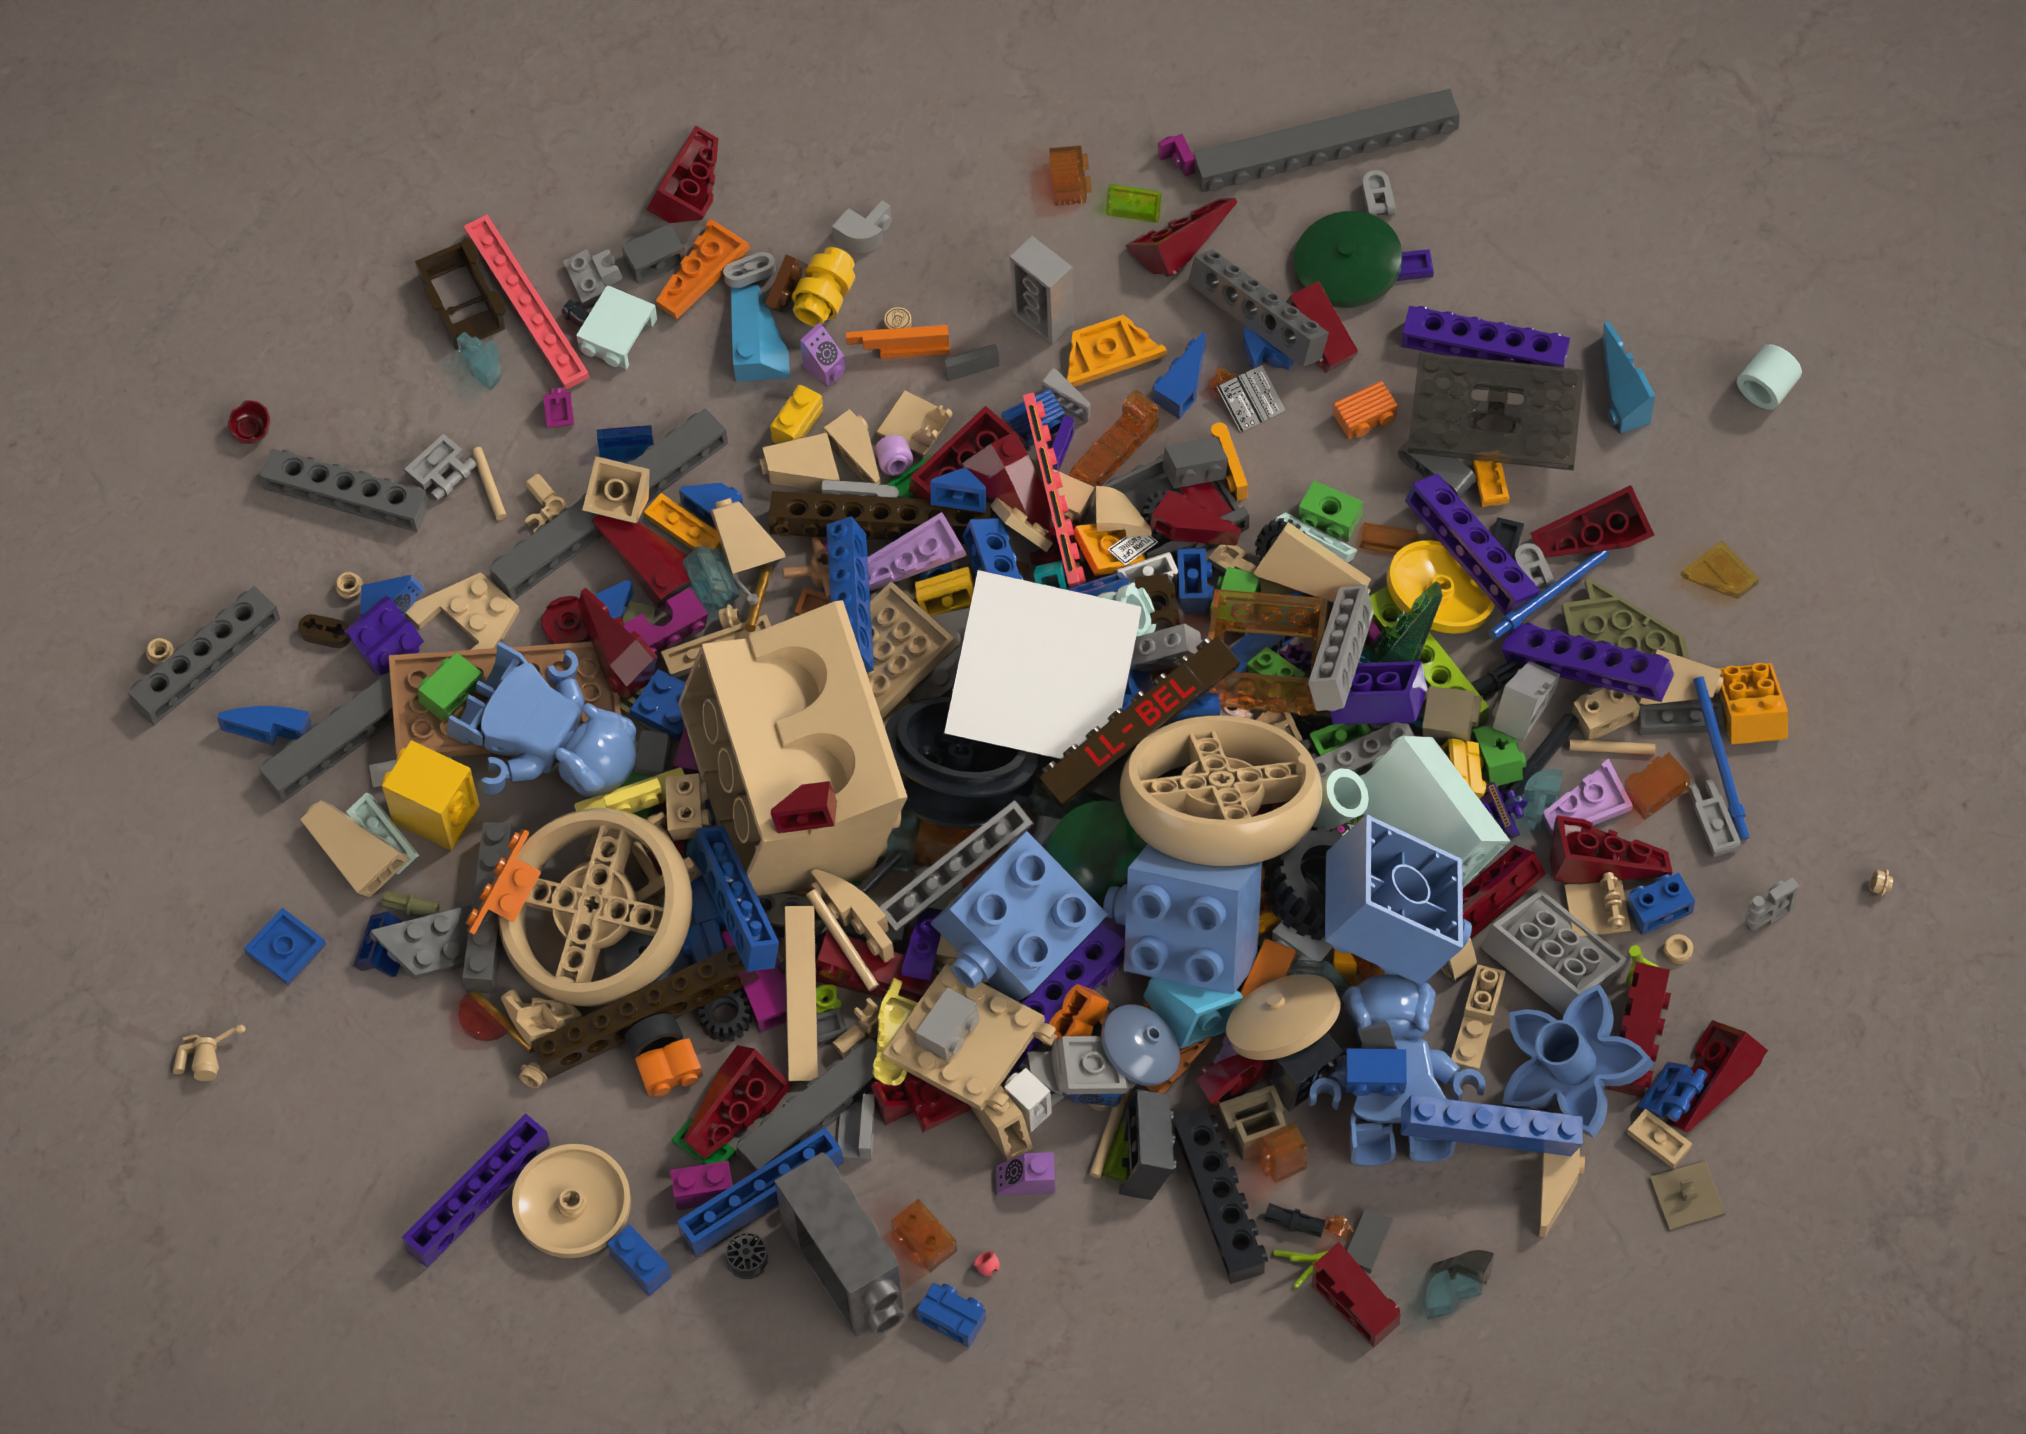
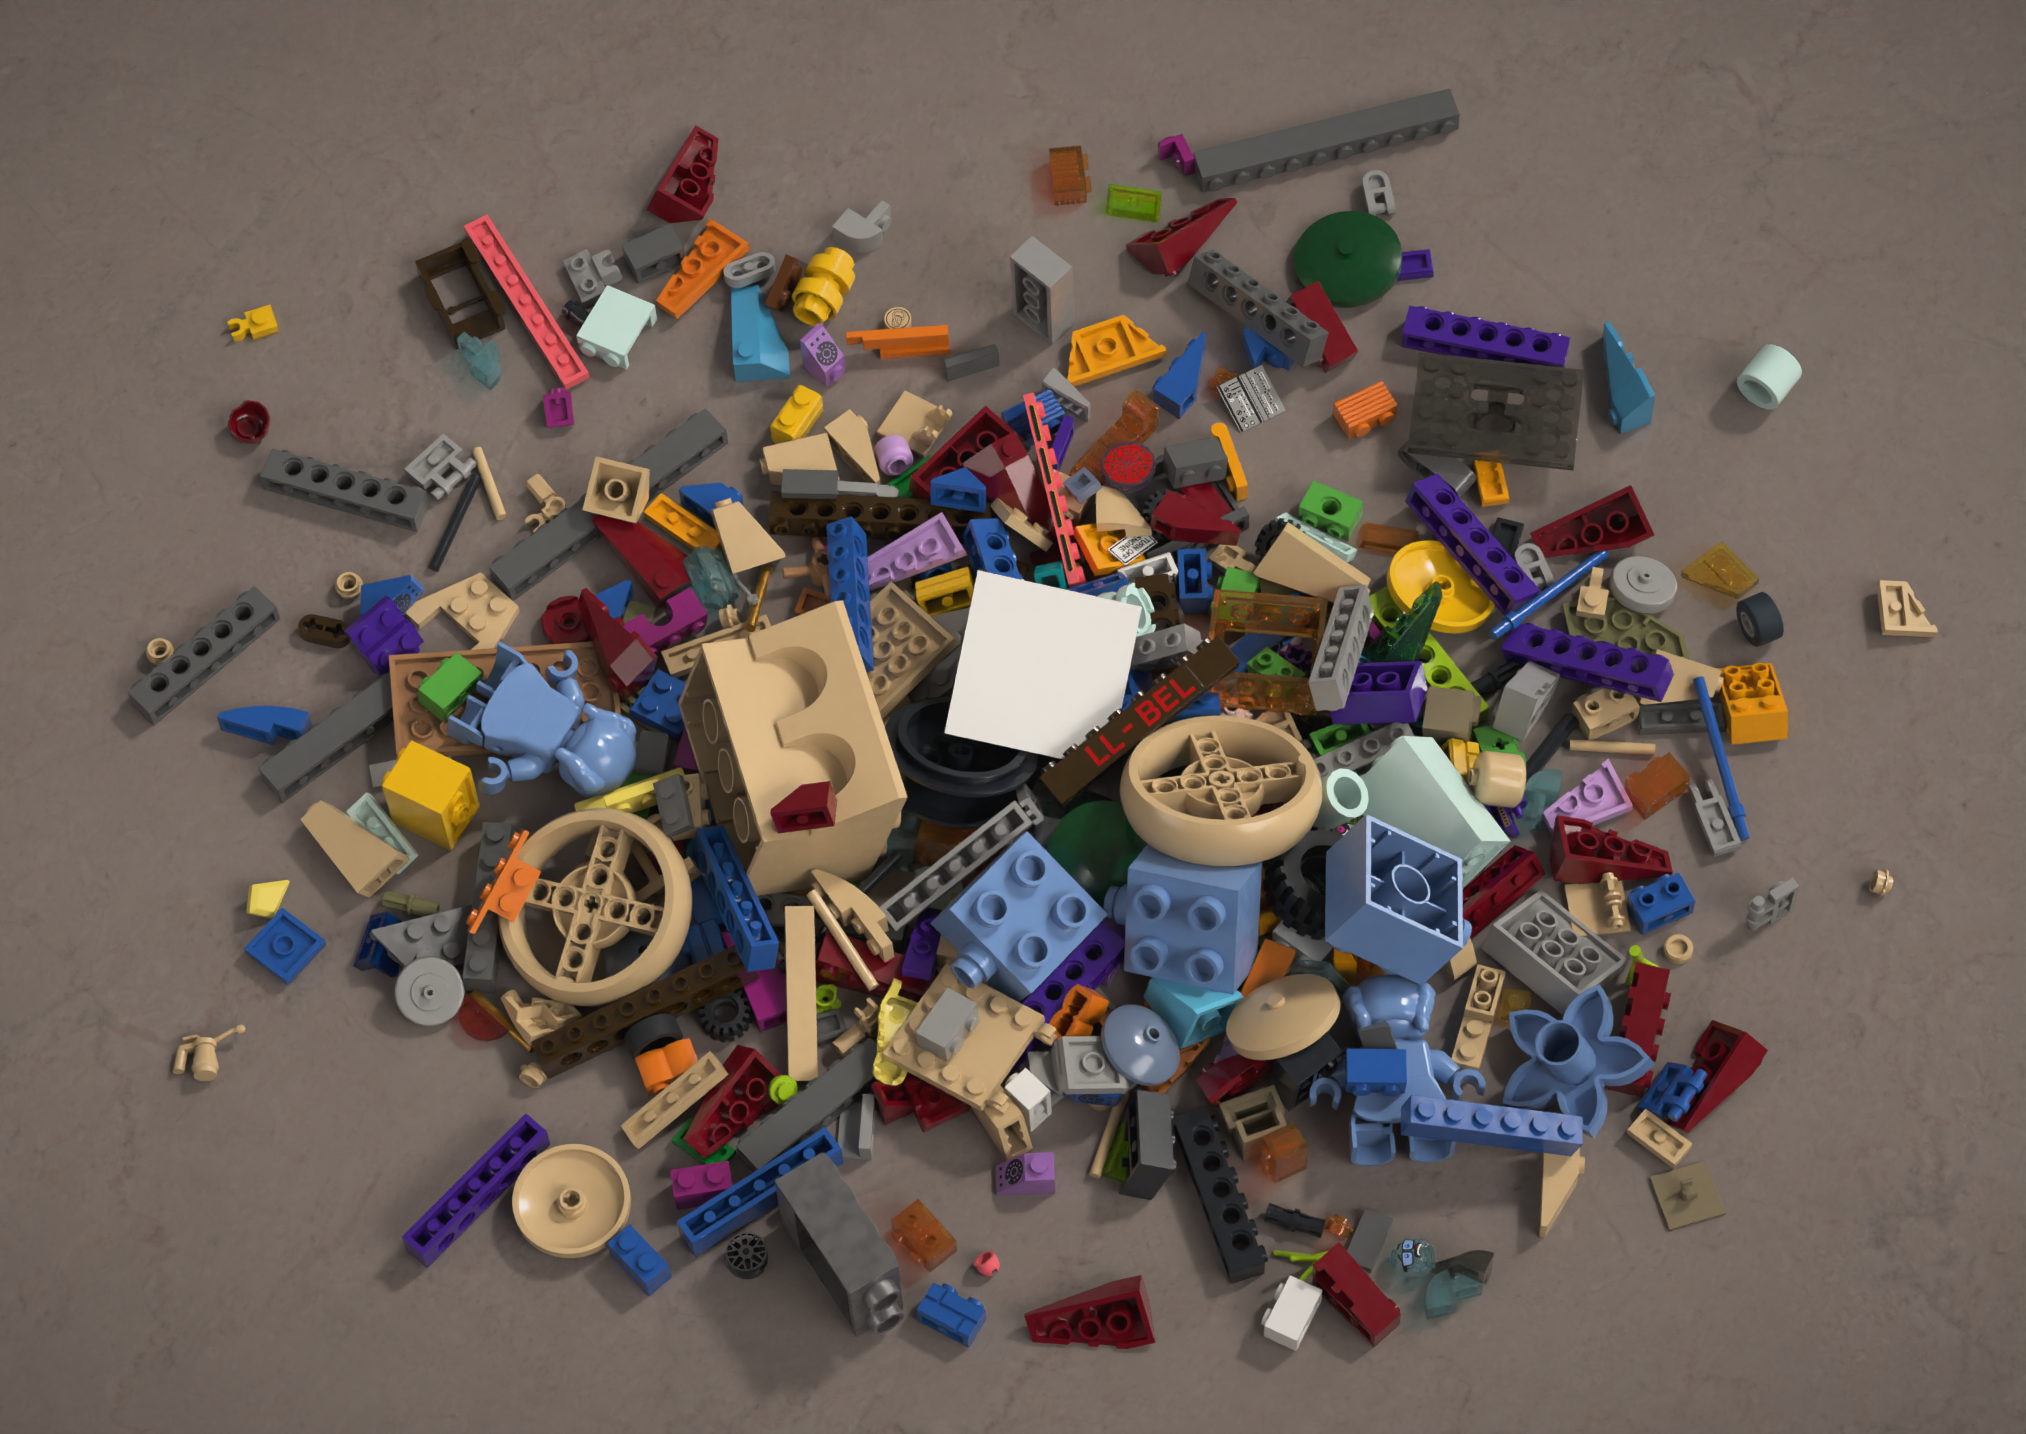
(258, 323): none -> yellow plate
(266, 898): none -> light yellow piece
(429, 991): none -> light grey wheel
(455, 522): none -> black bar
(624, 443): clear blue panel -> none
(673, 805): none -> dark grey plate
(674, 1100): none -> tan plate
(782, 1088): none -> lime plate
(809, 484): none -> dark grey tile
(1030, 803): none -> light grey tile
(1082, 485): none -> sand blue plate
(1104, 1315): none -> dark red wedge
(1128, 466): none -> tile
(1292, 1312): none -> white brick
(1414, 1257): none -> clear light blue head
(1498, 778): none -> tan head
(1514, 1001): none -> clear yellow plate
(1593, 599): none -> tan plate
(1643, 584): none -> light grey wheel
(1759, 619): none -> black wheel
(1901, 612): none -> tan wing

